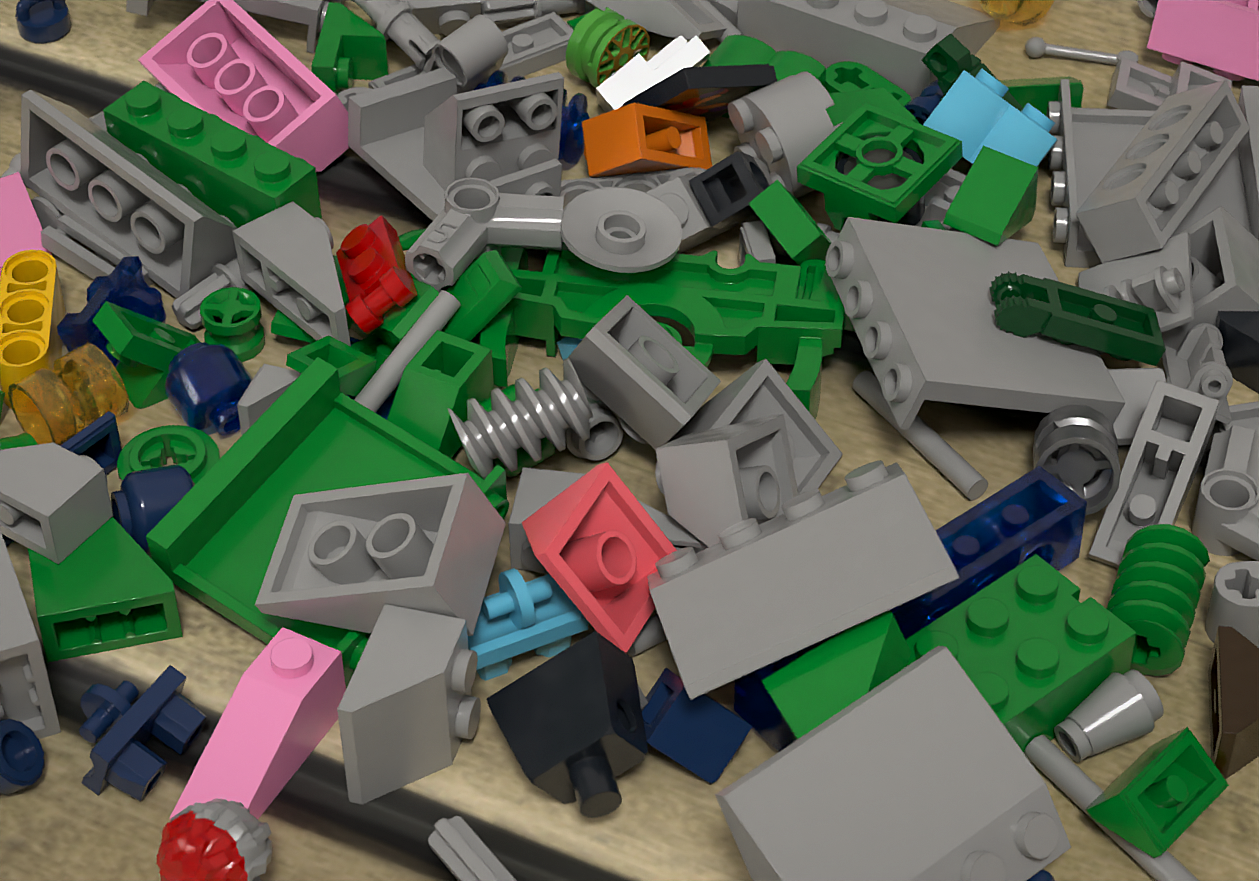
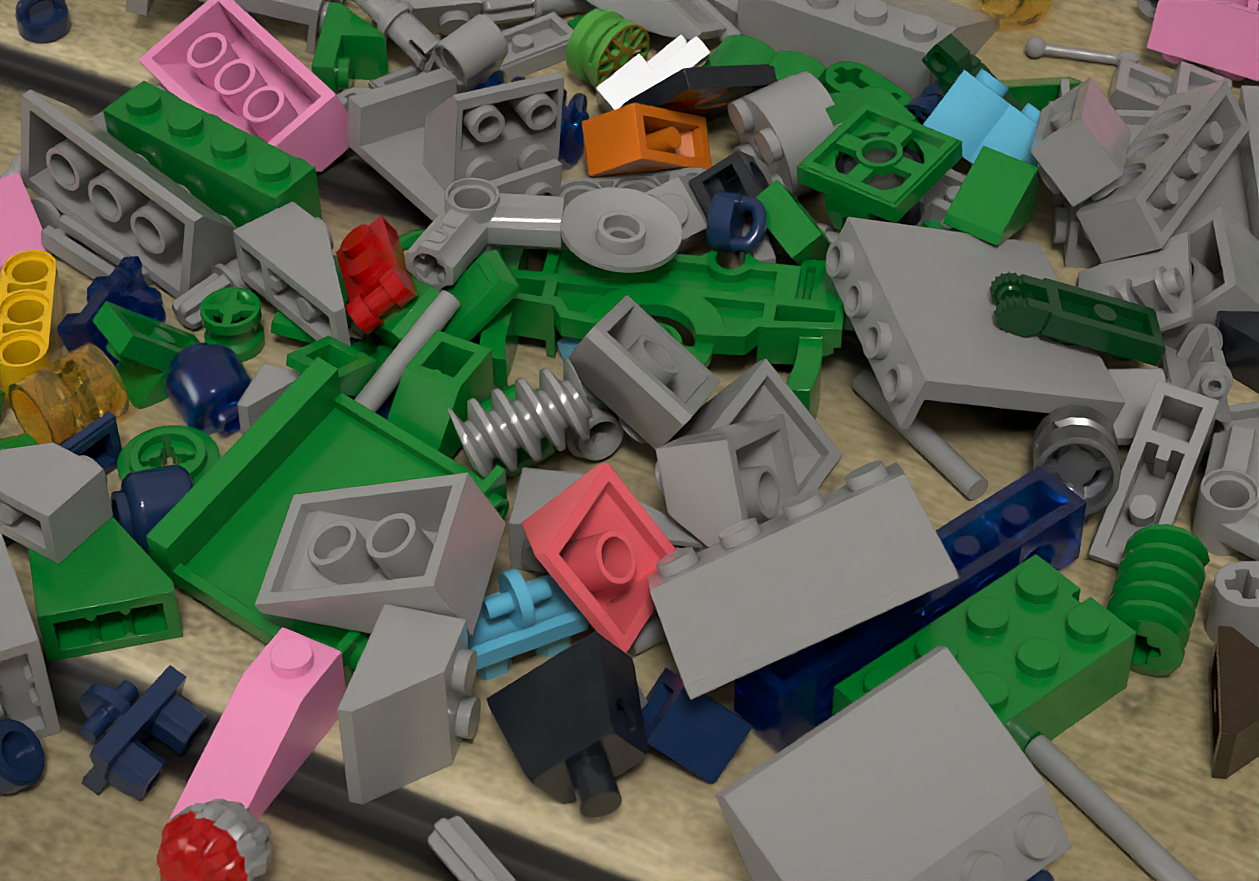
(727, 220): none -> dark blue tile
(838, 672): green slope -> none
(1081, 144): none -> light grey brick
(1111, 715): light grey cone -> none
(1160, 793): green slope -> none

